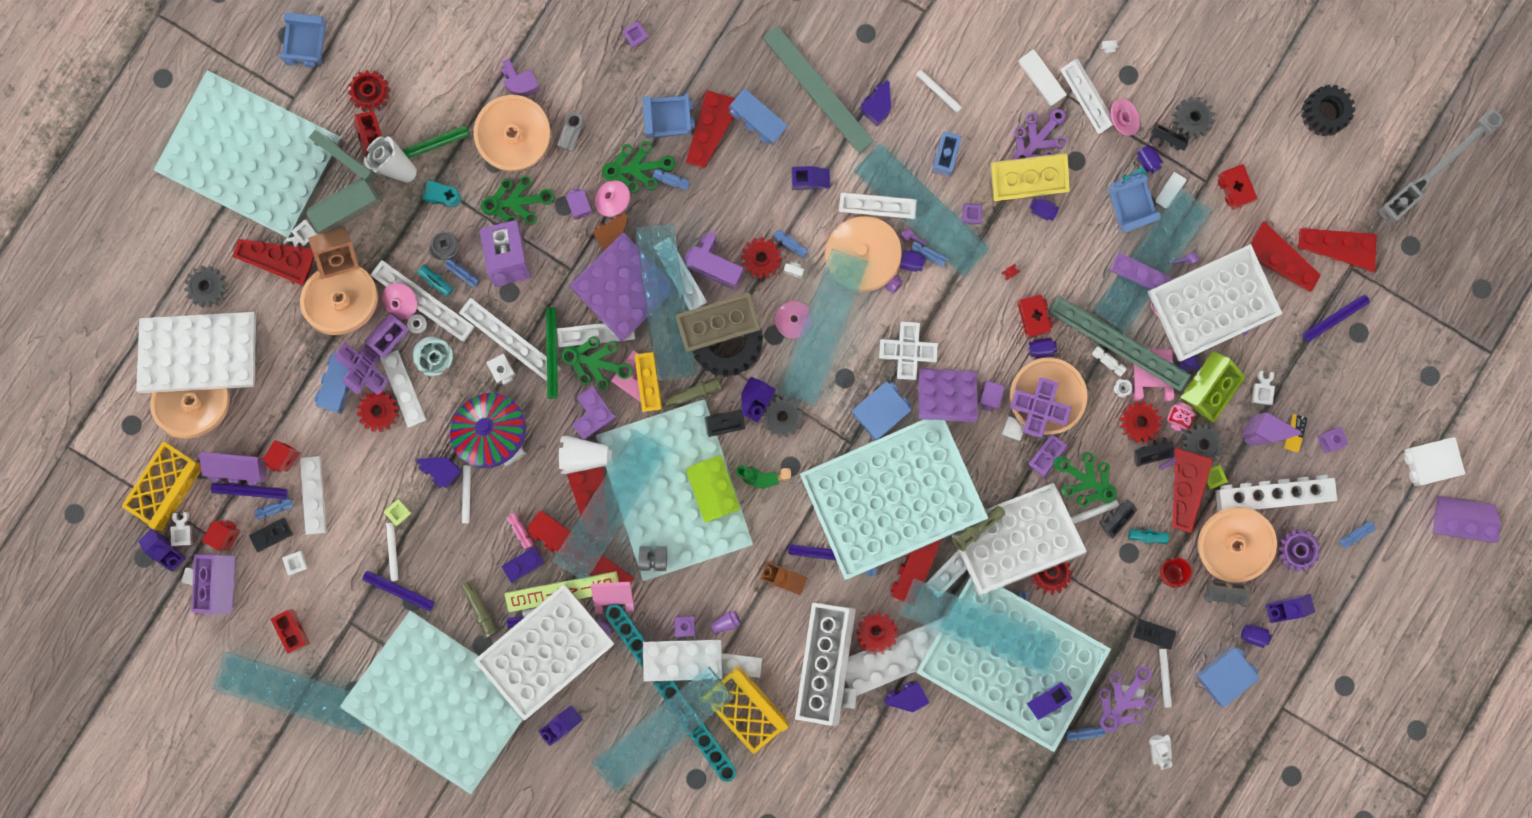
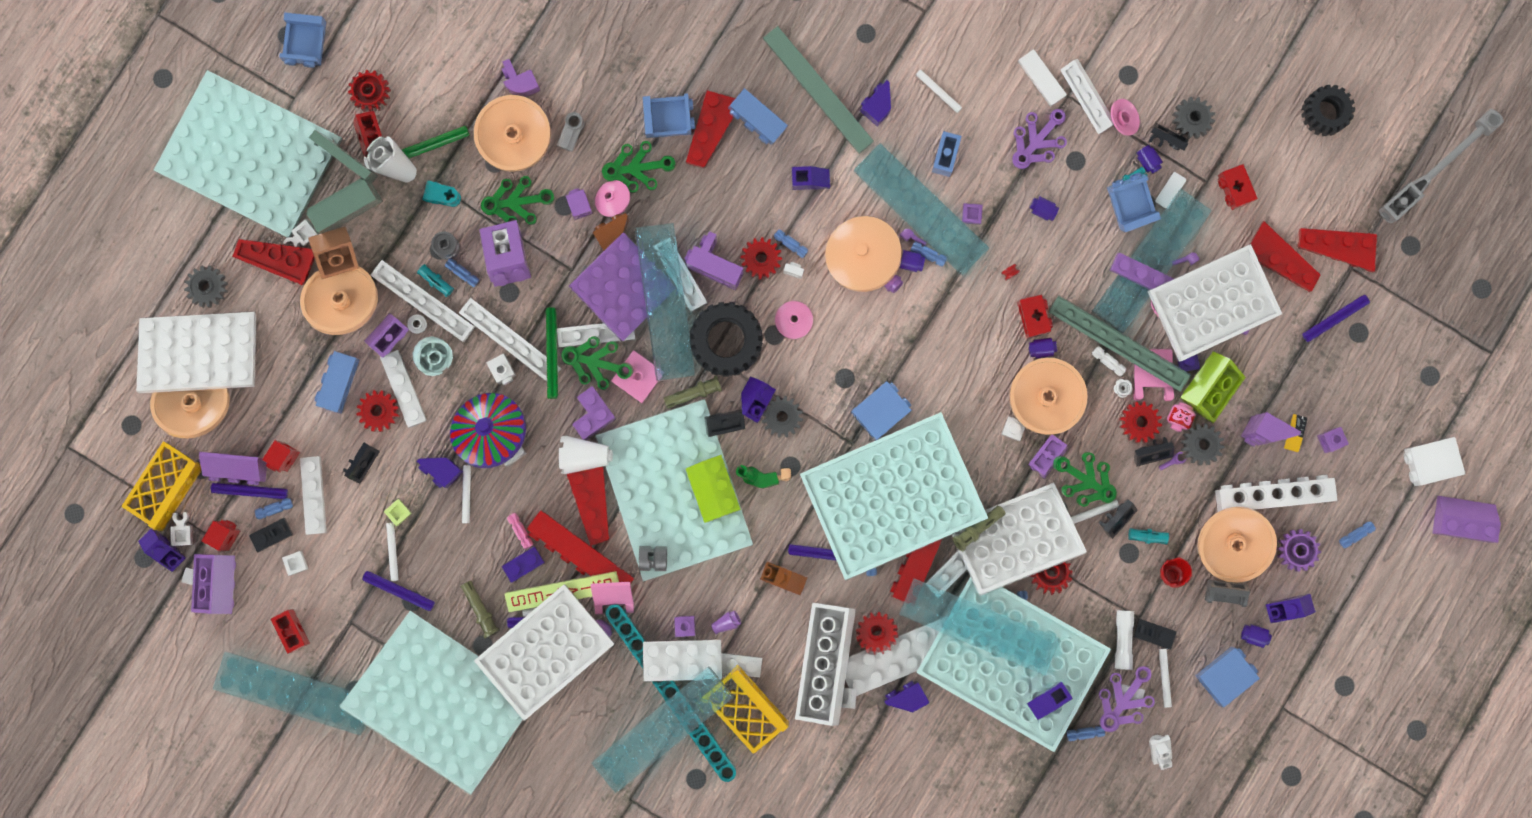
(361, 368): medium lavender plate -> none
(362, 462): none -> black plate
(404, 296): bright pink dish -> none
(560, 725): dark purple slope -> none
(610, 505): clear light blue plate -> none
(635, 34): medium lavender plate -> none
(648, 382): yellow plate -> none
(671, 179): medium blue axle -> none
(717, 322): dark tan plate -> none
(823, 327): clear light blue plate -> none
(878, 205): white plate -> none
(908, 351): white plate -> none
(948, 395): medium lavender plate -> none
(991, 396): medium lavender brick -> none
(1030, 177): light yellow plate -> none
(1040, 407): medium lavender plate -> none
(1109, 46): white plate -> none
(1123, 653): none -> white axle
(1189, 485): red wing -> none
(1216, 477): lime plate -> none
(1263, 392): white plate -> none

